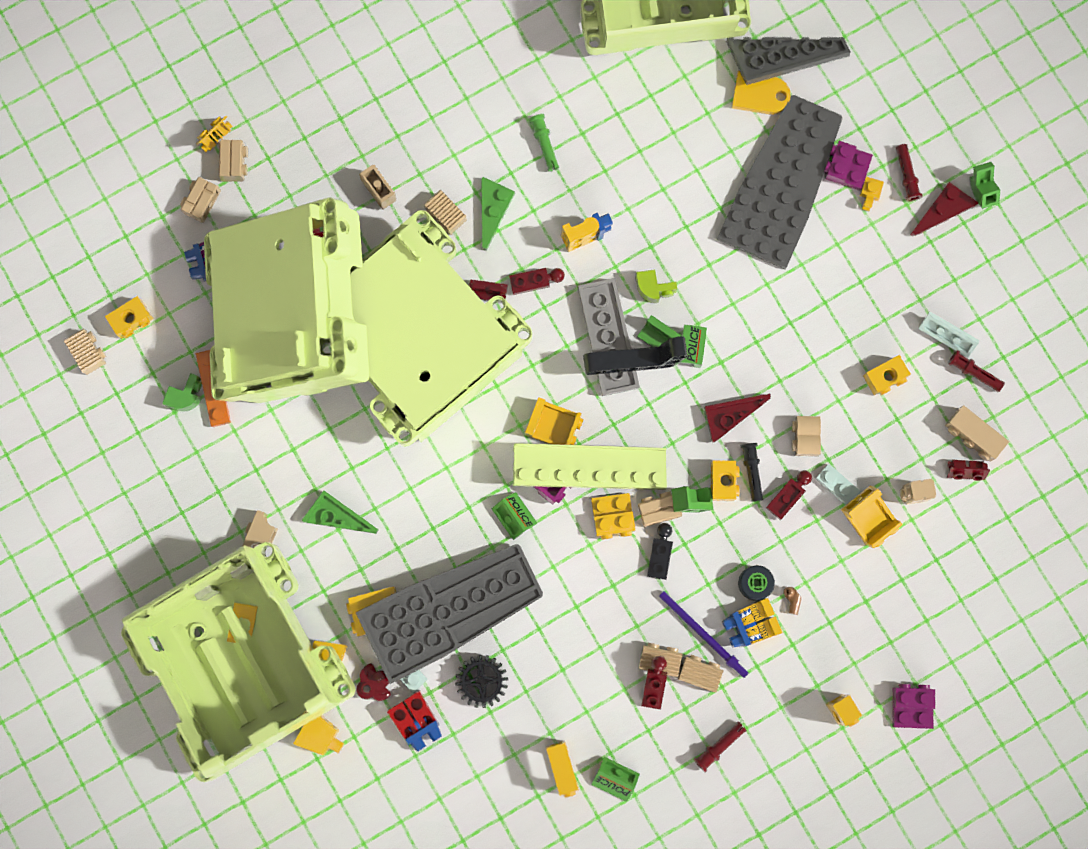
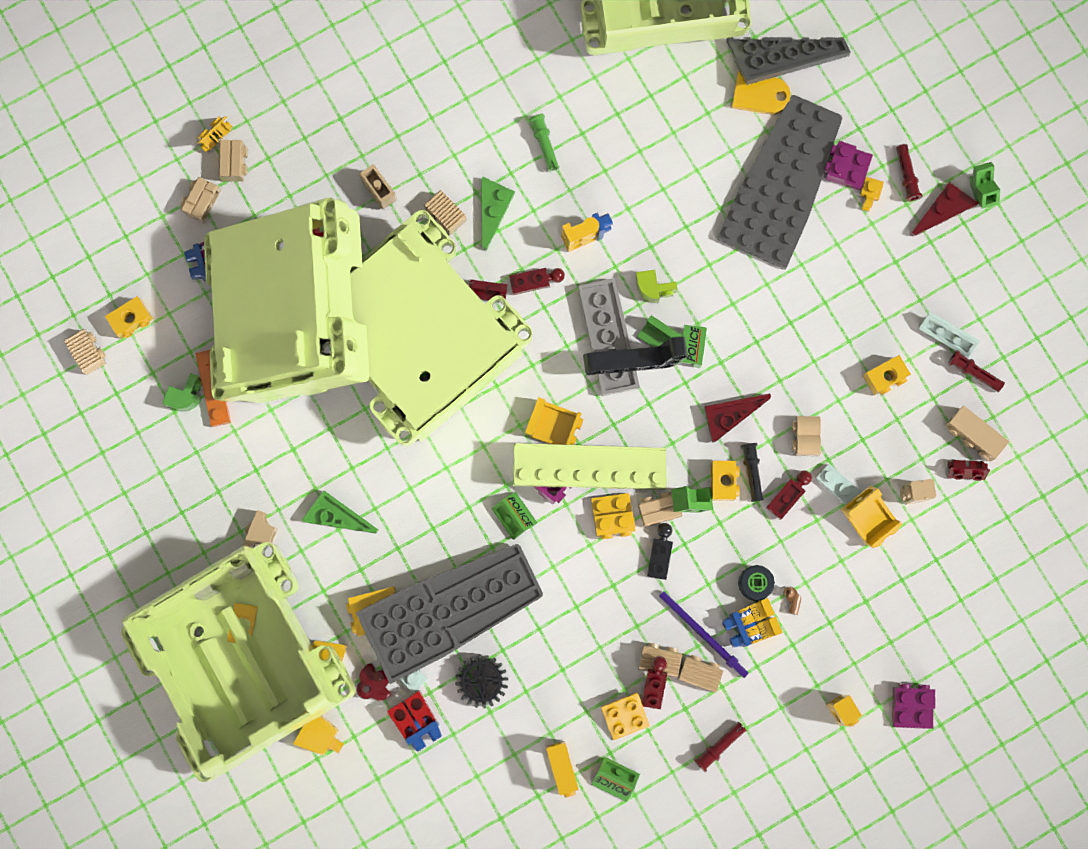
(625, 716): none -> yellow hinge

